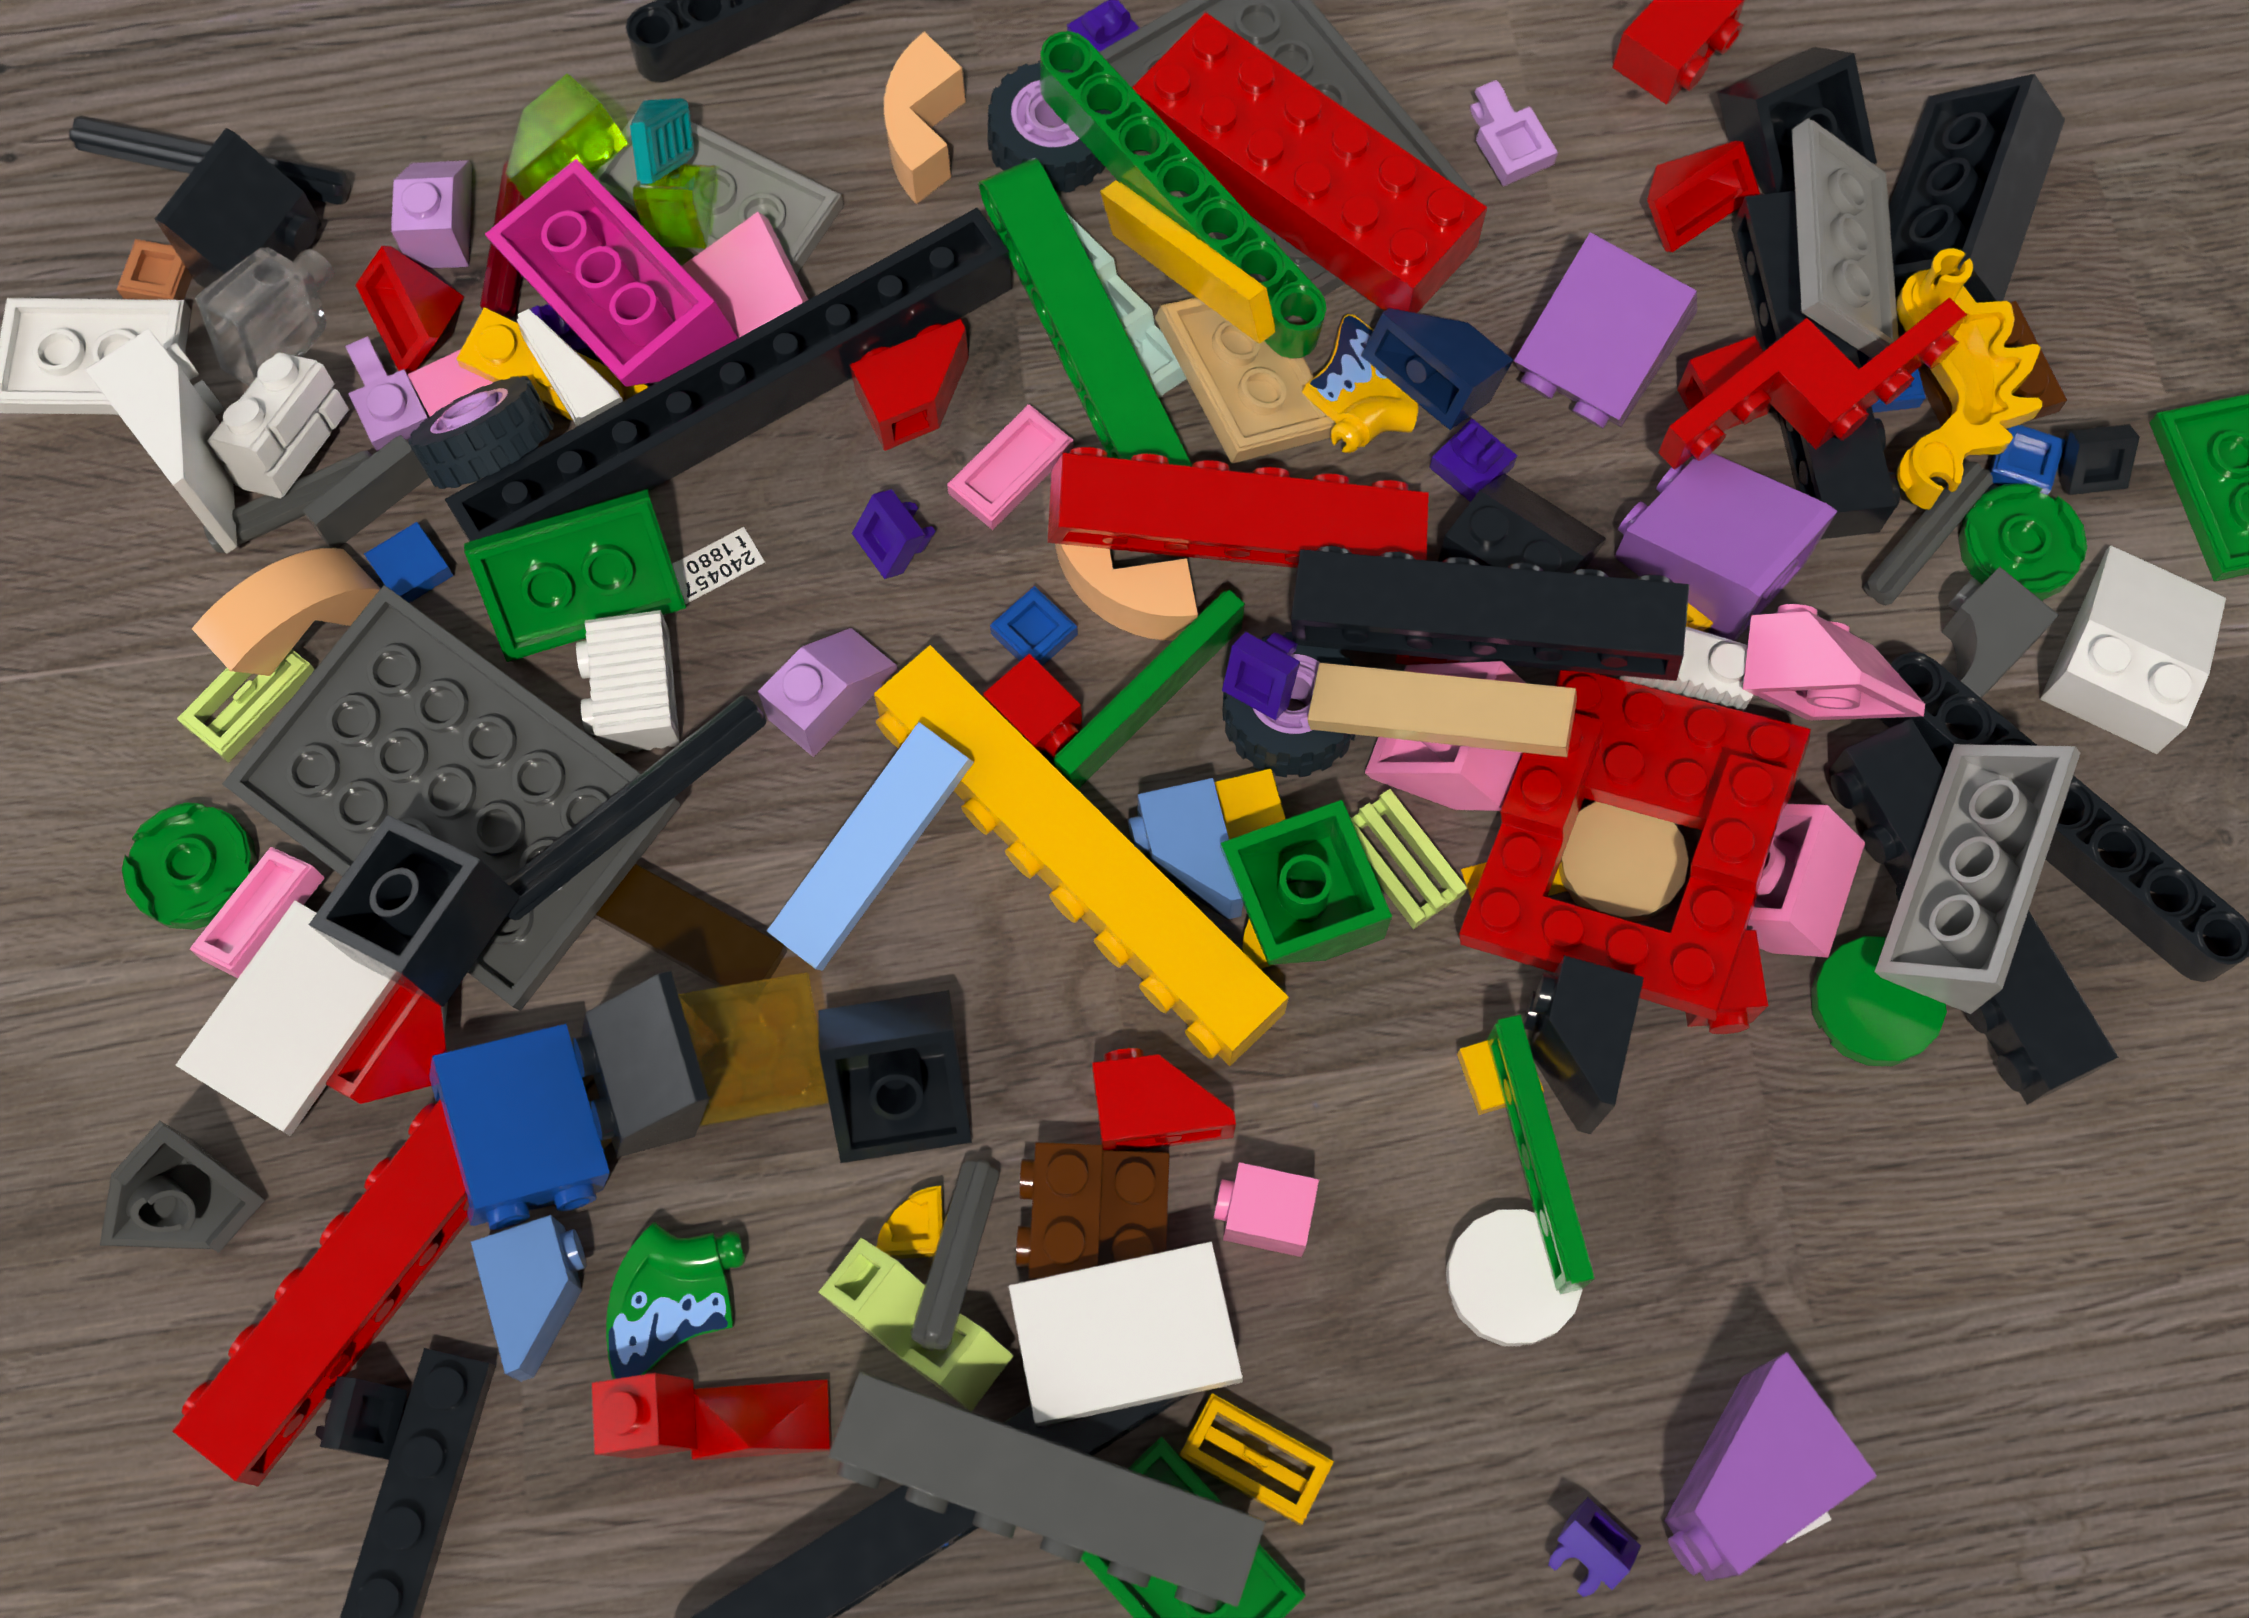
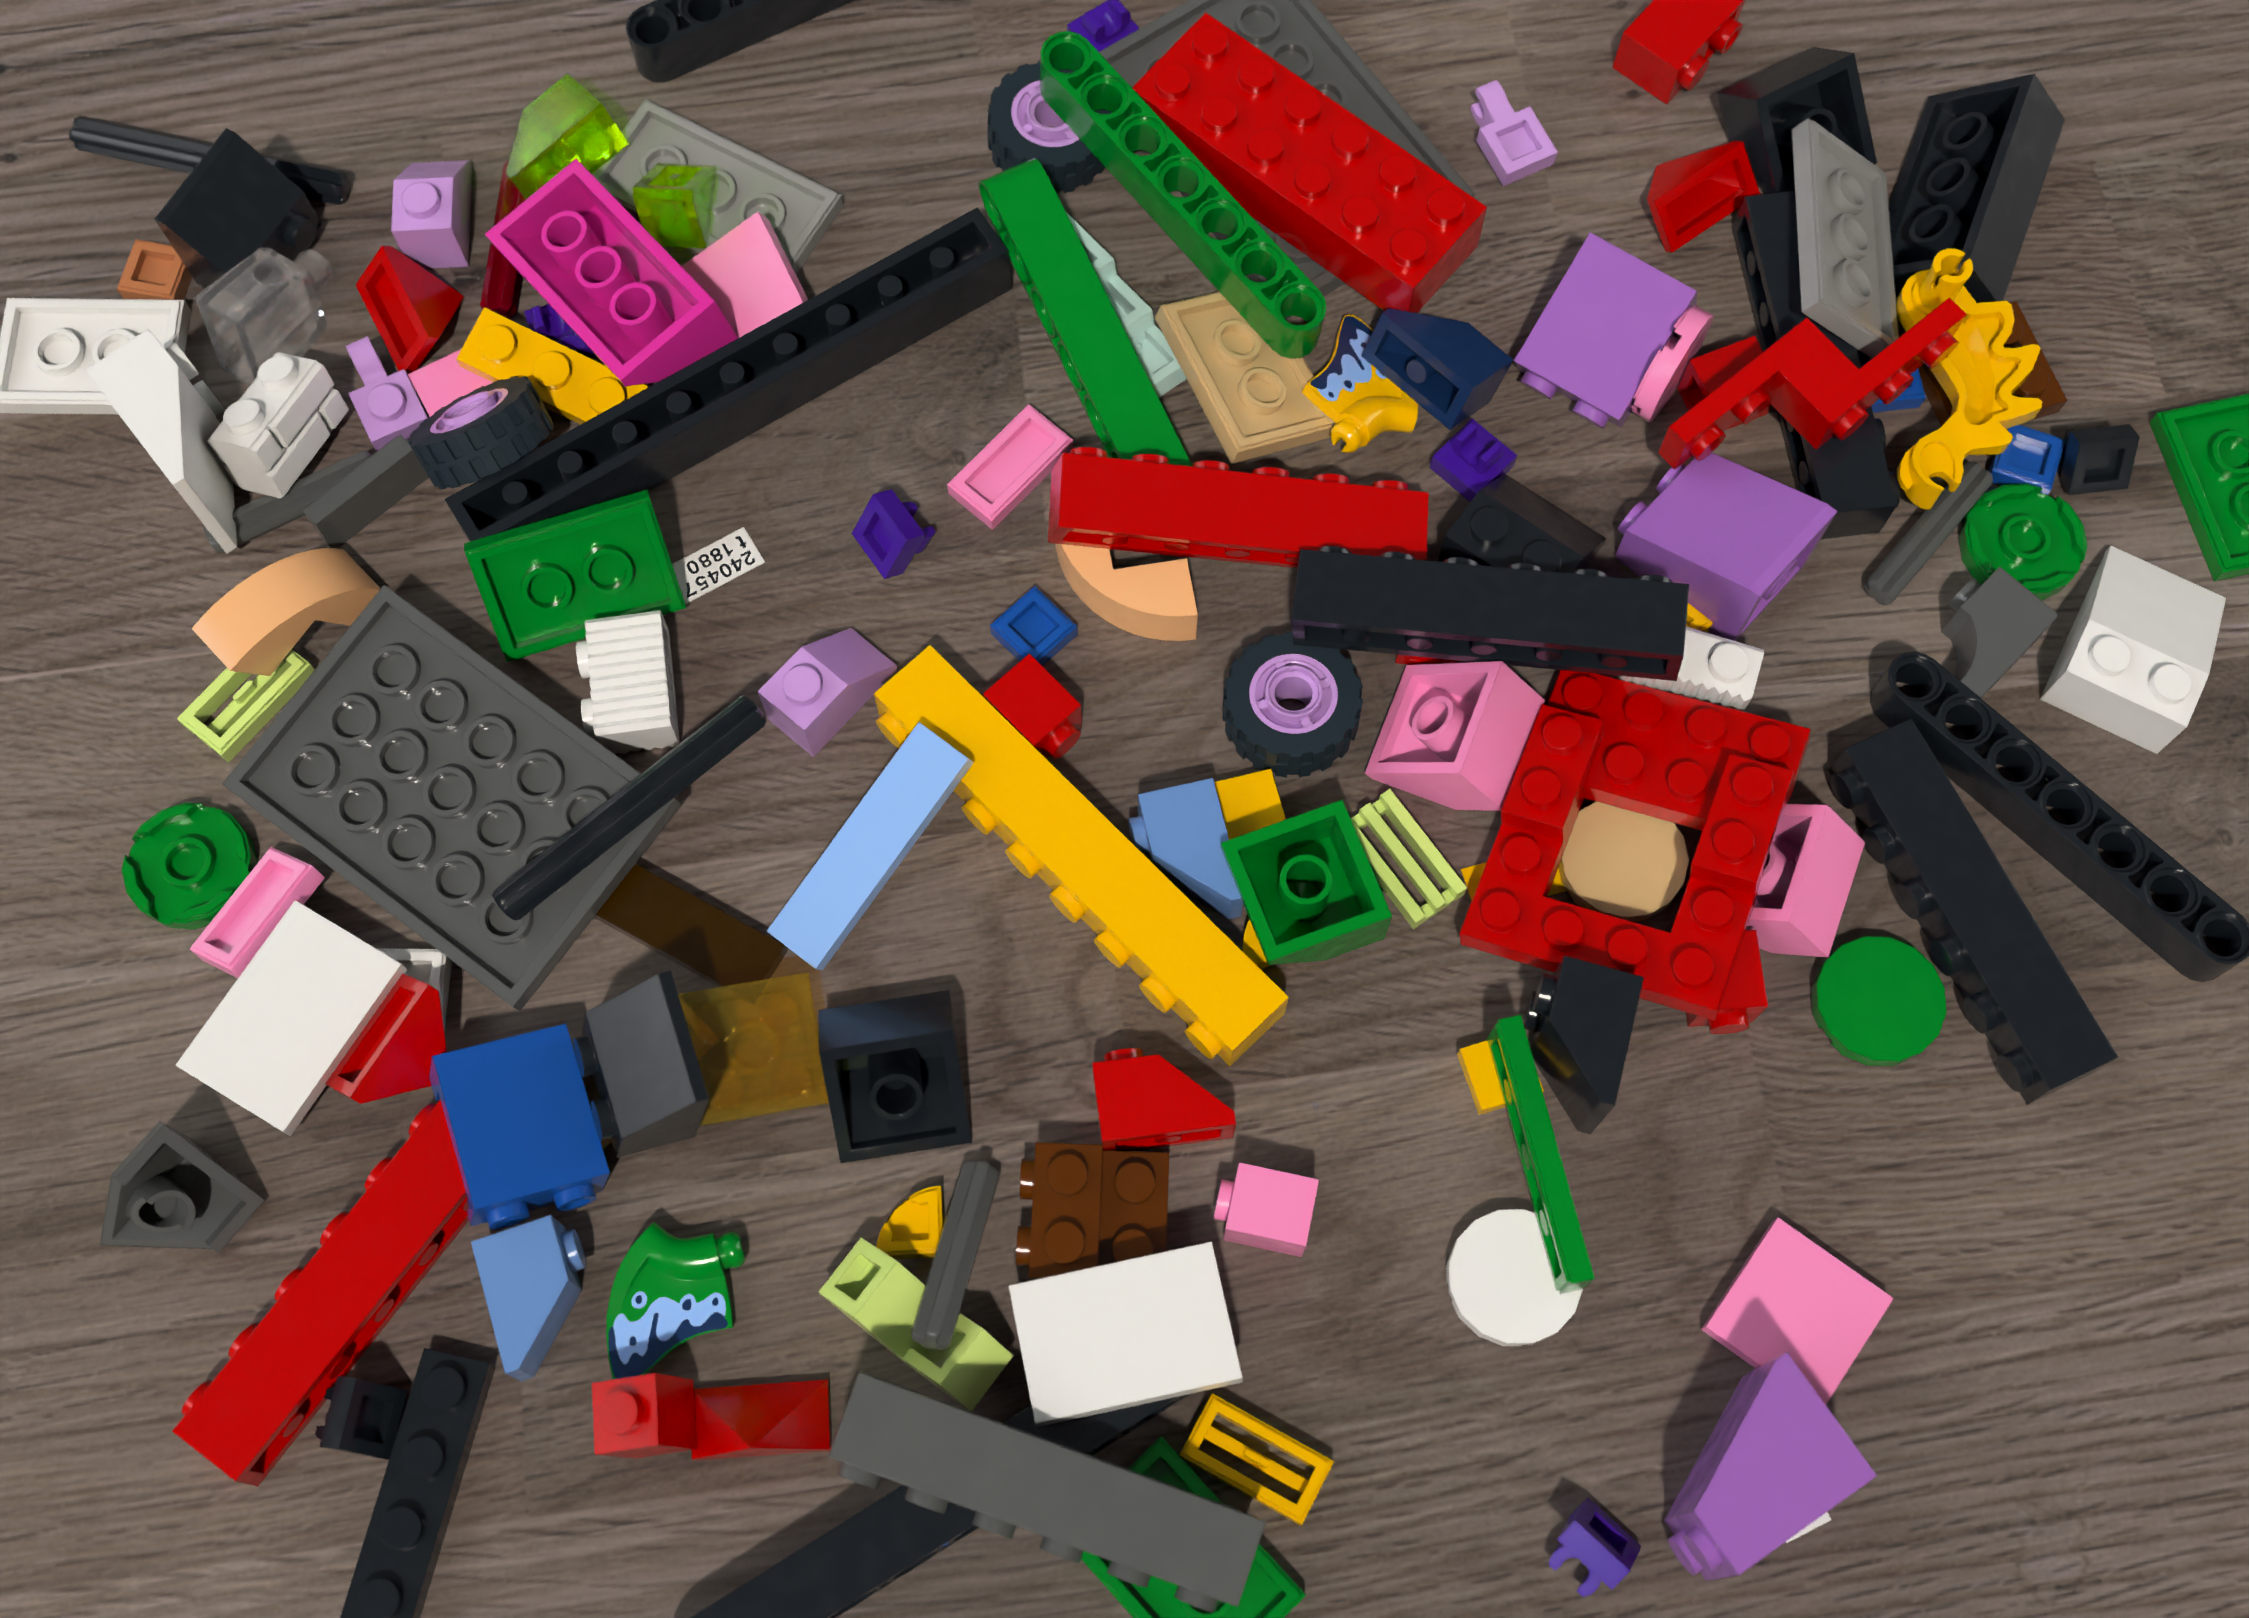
(409, 563): blue tile -> none
(415, 910): black brick -> none
(572, 378): white slope -> none
(661, 138): teal slope -> none
(911, 383): red slope -> none
(918, 95): light nougat brick -> none
(1151, 689): green tile -> none
(1189, 261): yellow tile -> none
(1262, 673): dark purple tile -> none
(1443, 709): tan tile -> none
(1670, 363): none -> bright pink tile
(1798, 1303): none -> bright pink tile
(1822, 669): bright pink slope -> none
(1976, 871): light grey slope -> none

